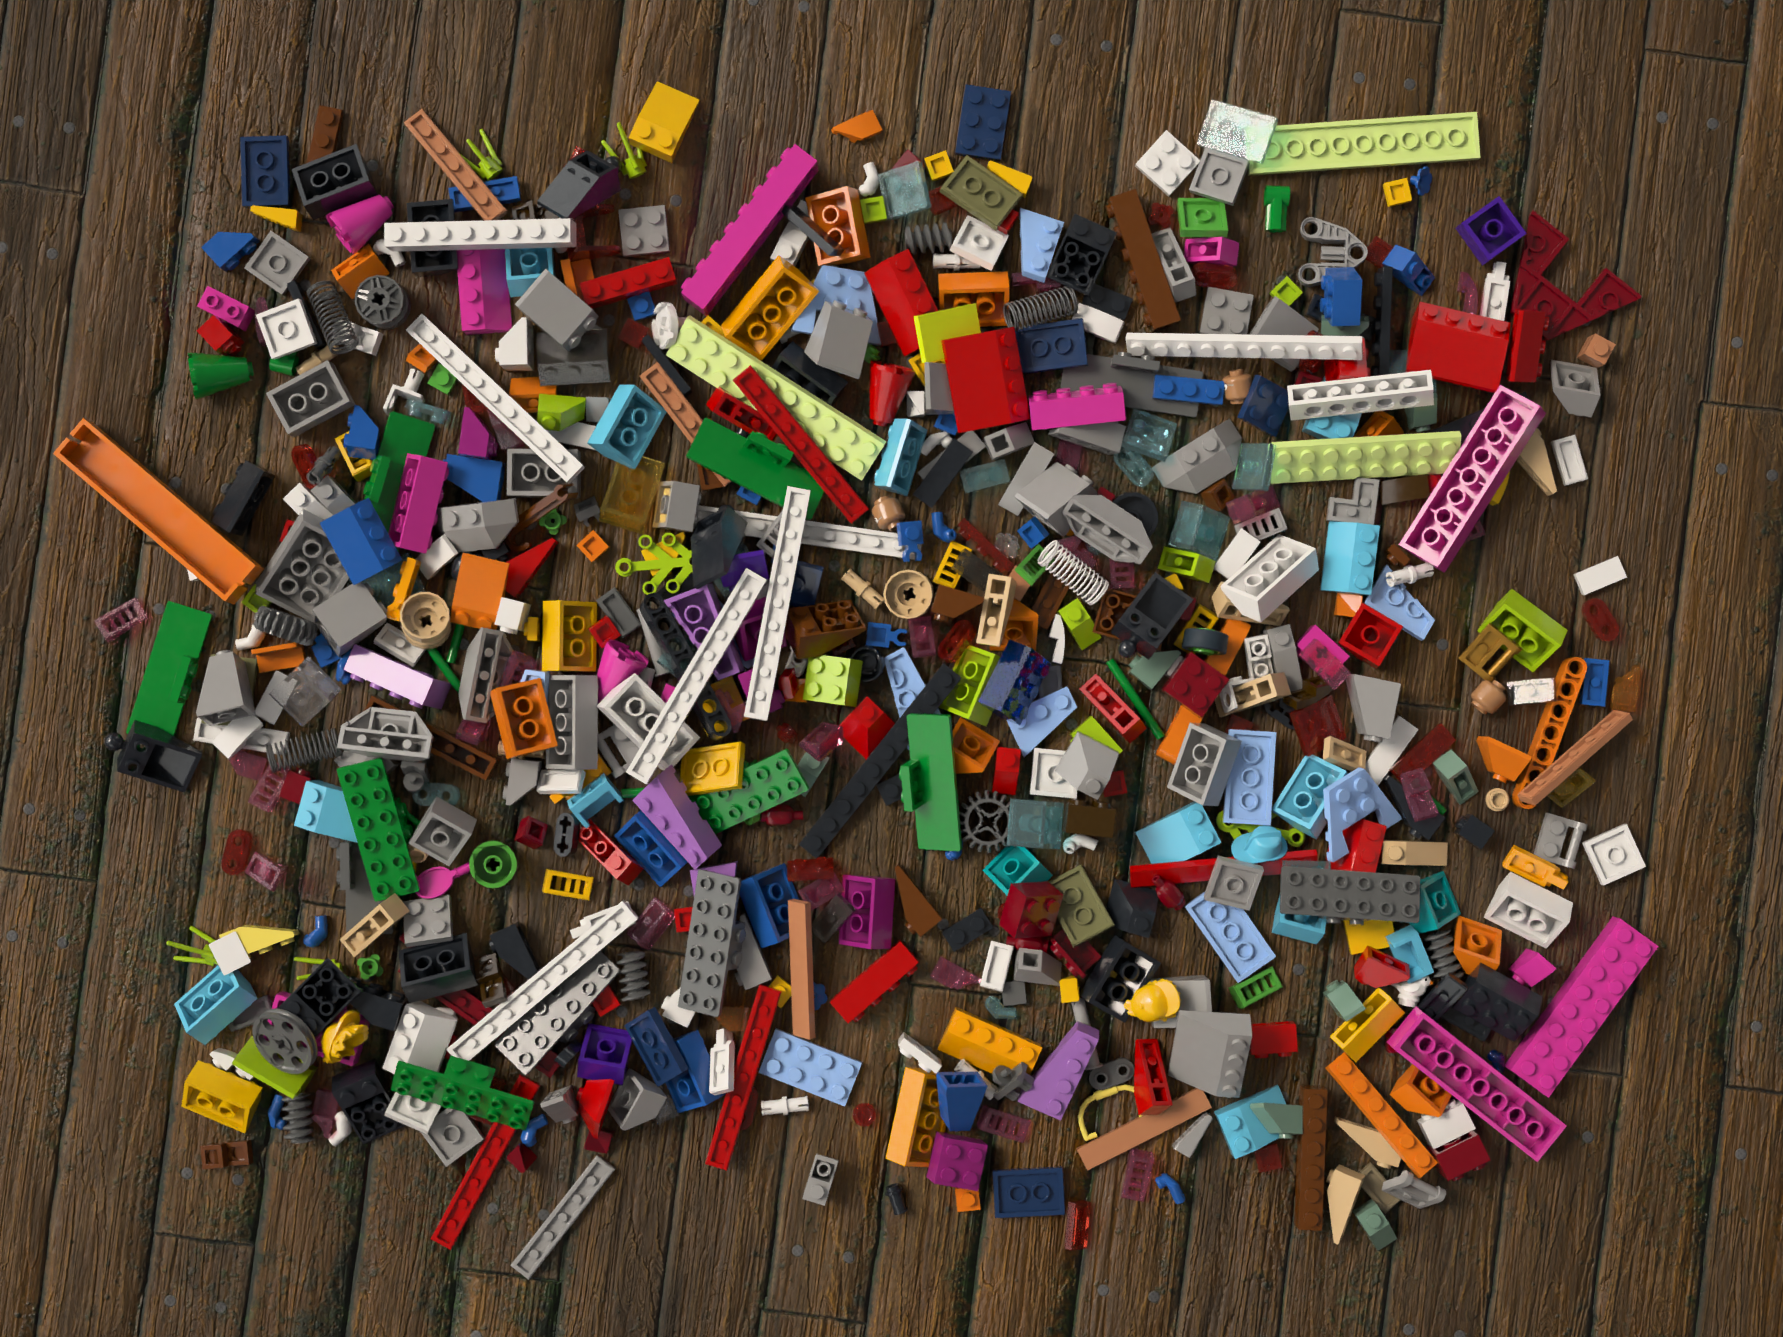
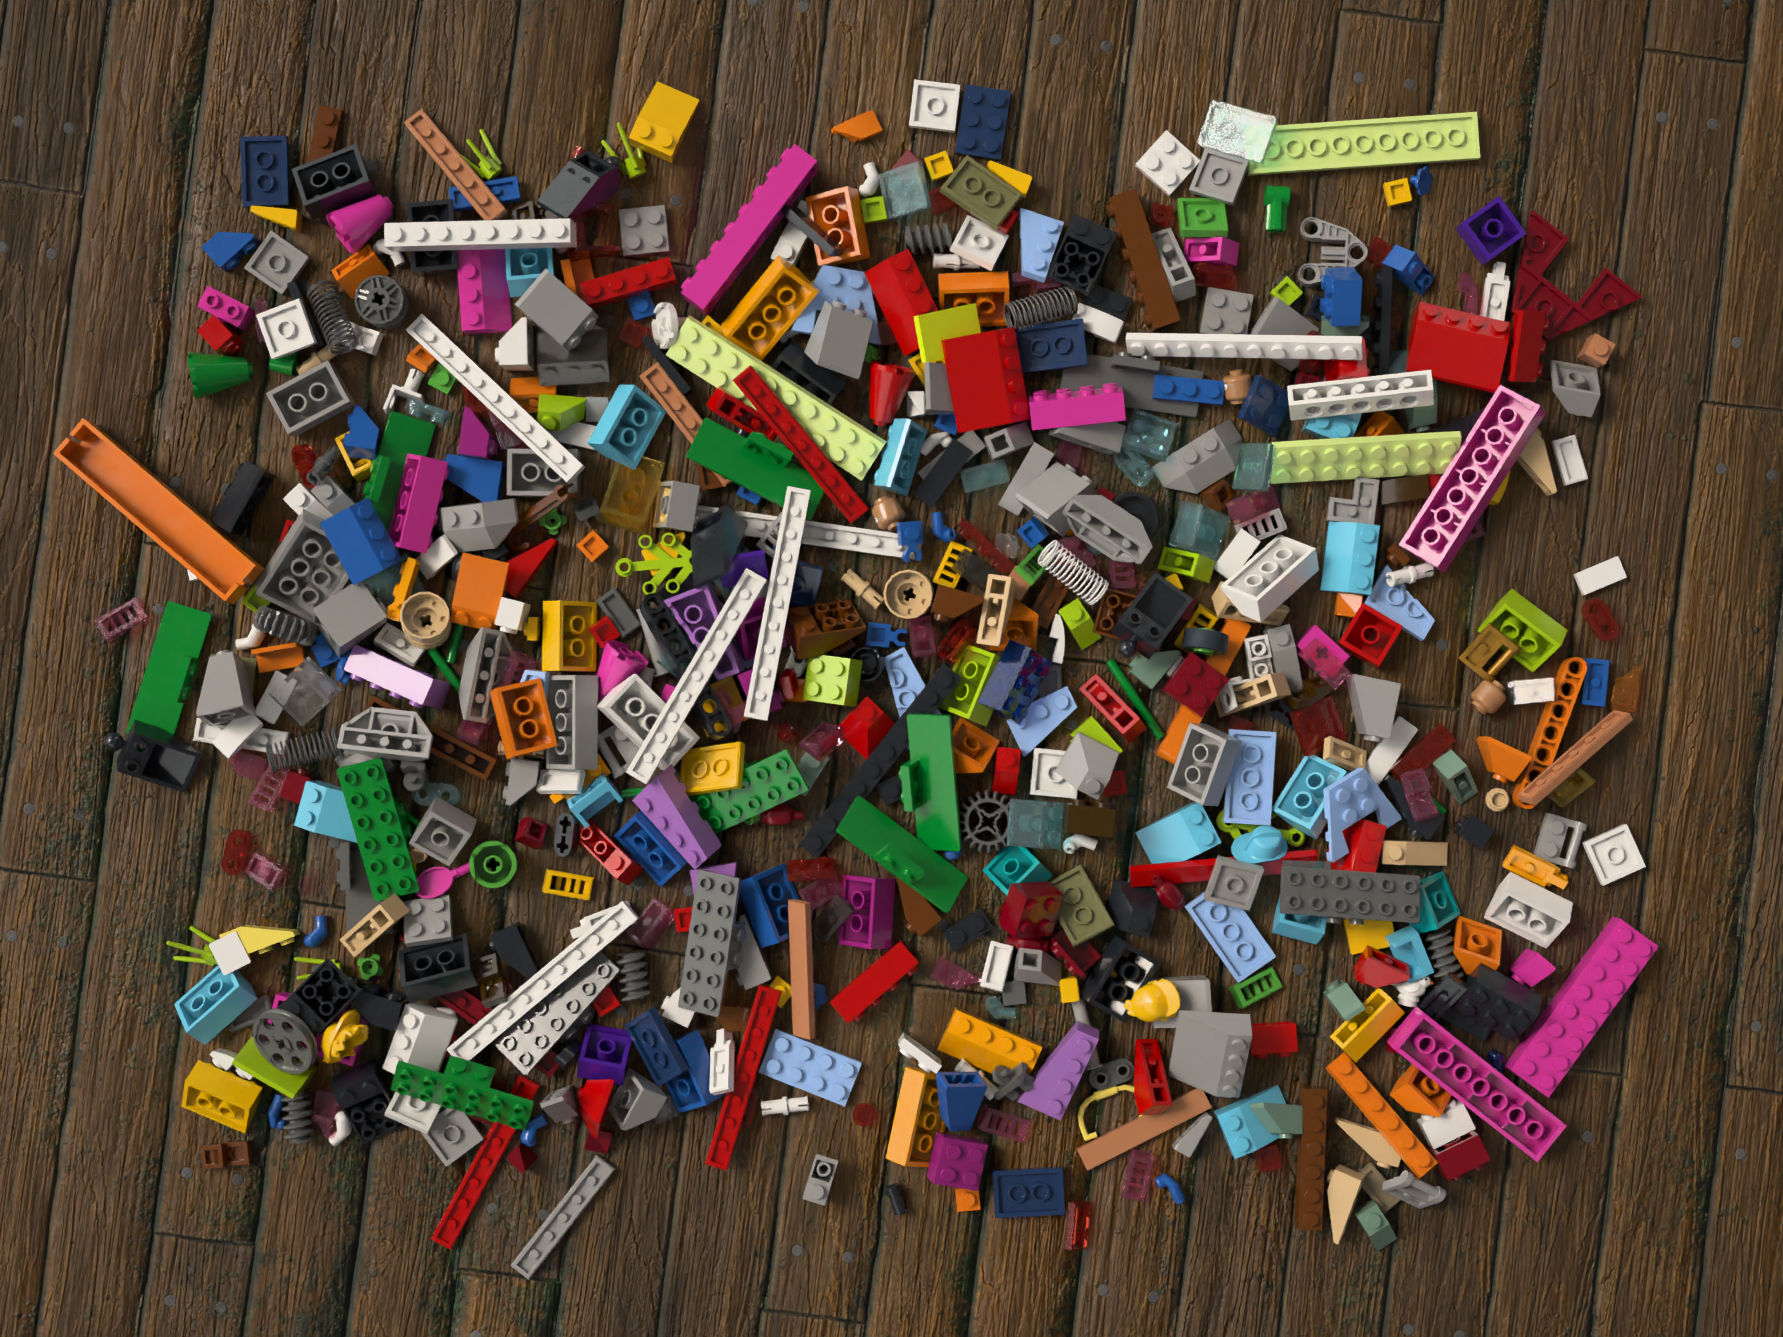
(902, 854): none -> green bracket
(934, 106): none -> white plate

